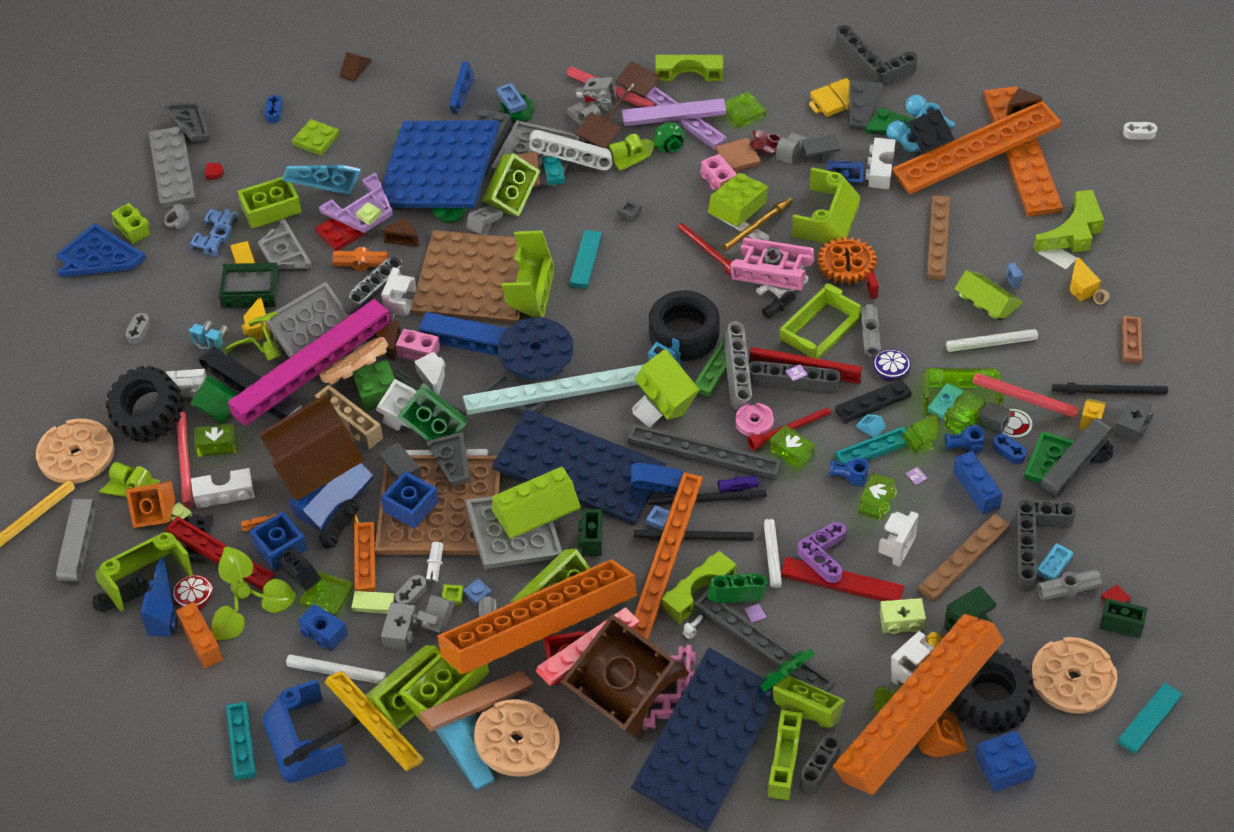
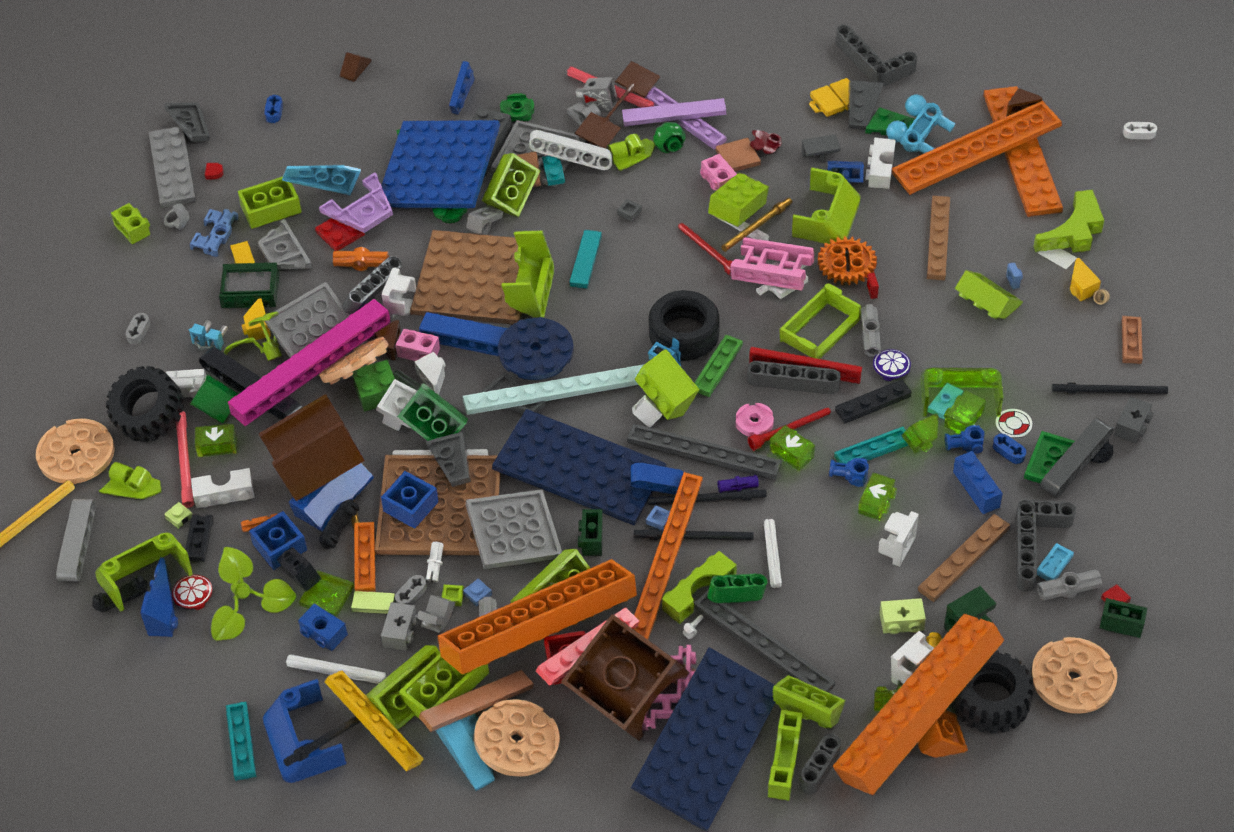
(97, 252): blue wing -> none
(151, 503): orange slope -> none
(199, 635): orange brick -> none
(213, 549): red tile -> none
(315, 137): lime plate -> none
(358, 423): tan brick -> none
(368, 213): yellowish green plate -> none
(399, 461): dark grey panel -> none
(401, 233): reddish brown slope -> none
(511, 98): medium blue plate -> none
(535, 502): lime slope -> none
(706, 65): lime arch -> none
(736, 354): light grey beam -> none
(743, 109): clear neon green plate -> none
(755, 613): lavender sticker -> none
(770, 251): dark grey bush -> none
(778, 304): black axle -> none
(786, 668): green wing -> none
(789, 148): light grey plate -> none
(796, 372): lavender sticker -> none
(817, 551): medium lavender beam -> none
(849, 583): red tile -> none
(872, 425): medium azure slope -> none
(916, 475): lavender sticker -> none
(930, 131): black plate -> none
(991, 340): white axle -> none
(994, 417): dark grey brick -> none
(1005, 761): blue brick -> none
(1025, 395): coral axle -> none
(1092, 410): yellow slope -> none
(1150, 718): teal tile -> none

